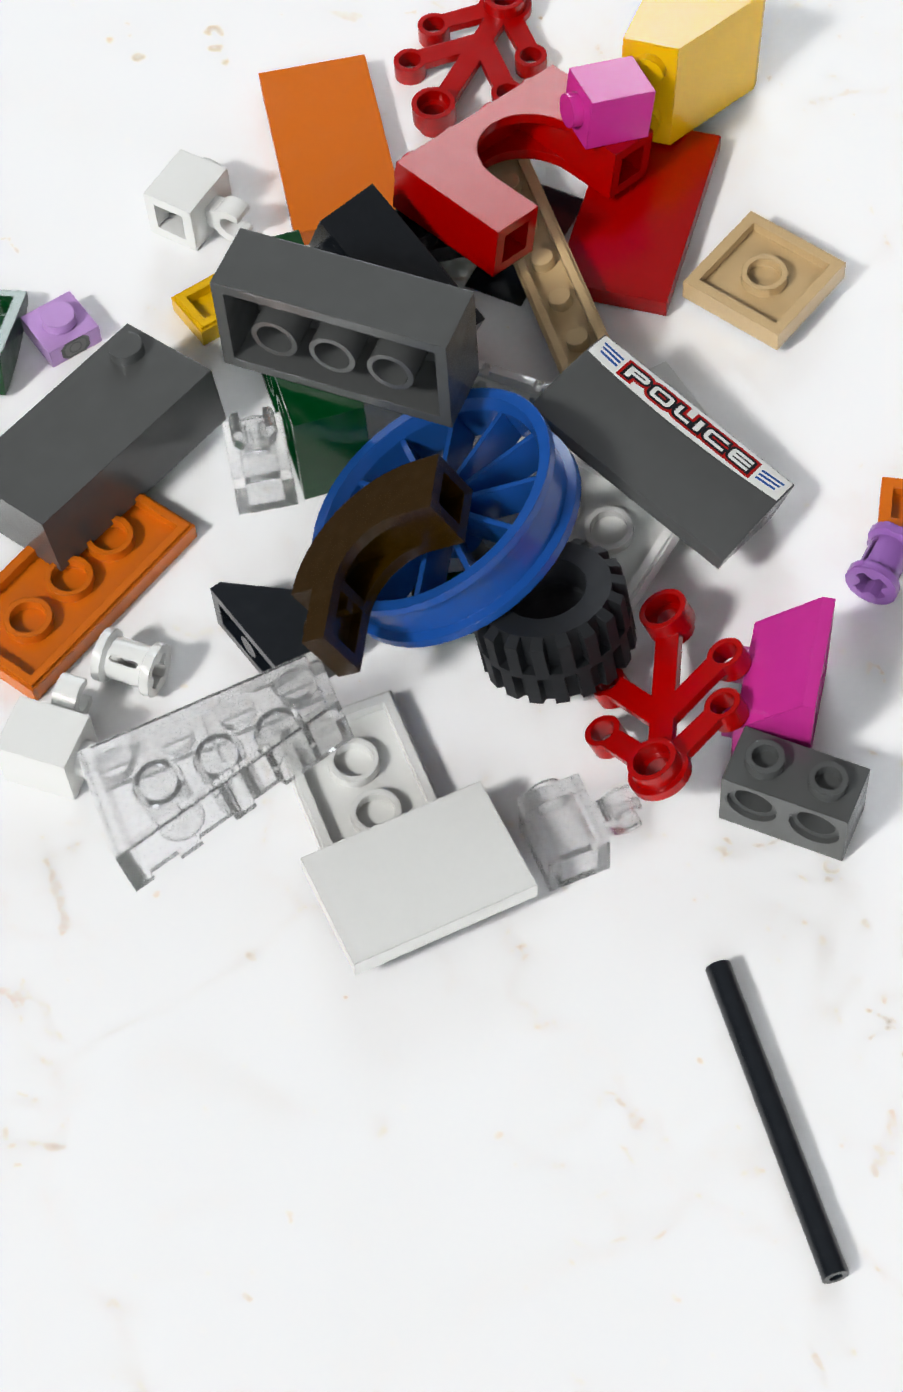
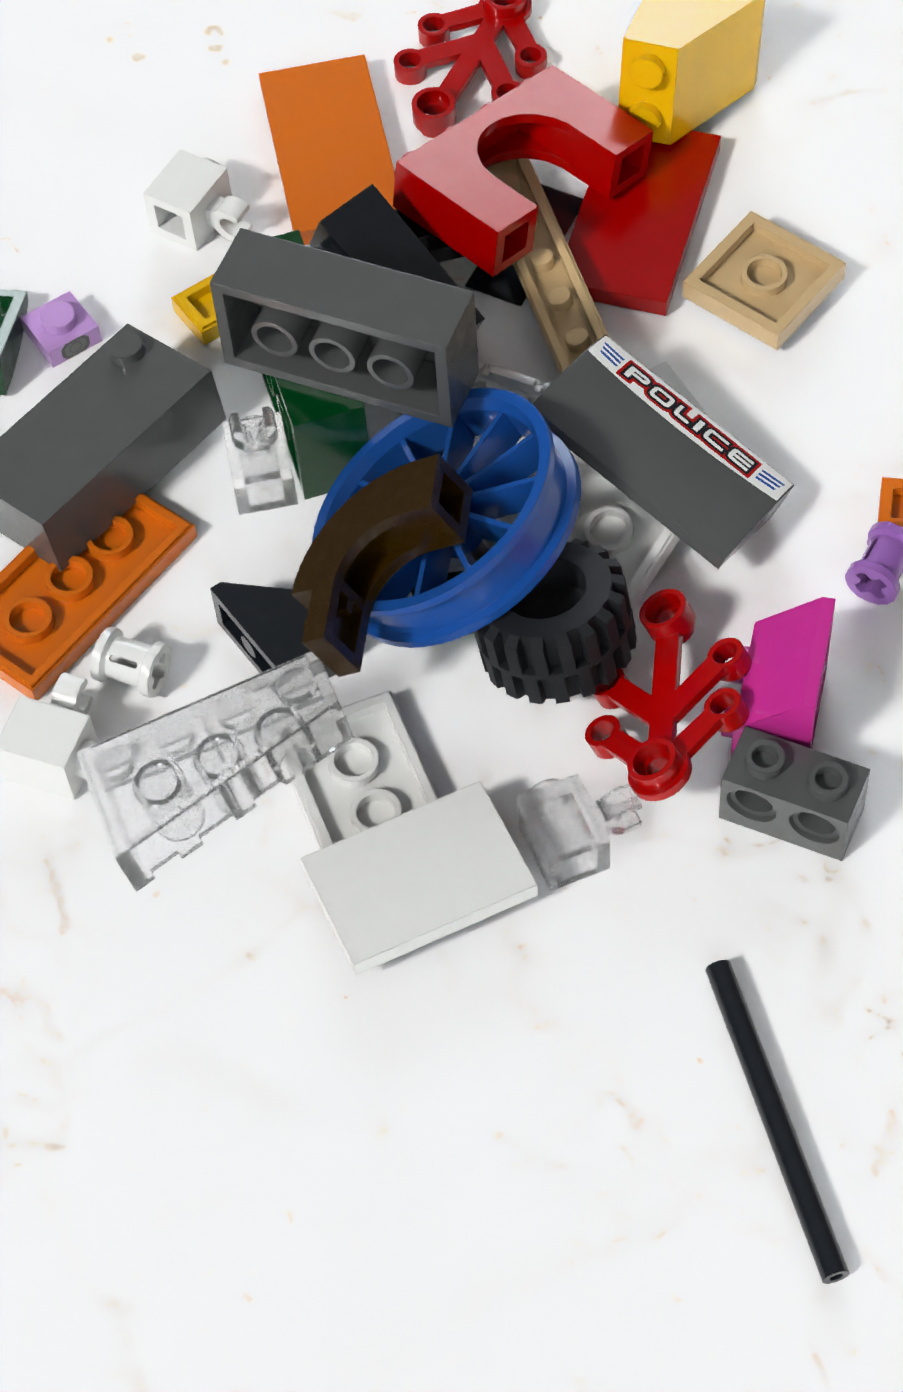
(608, 102): dark pink brick -> none

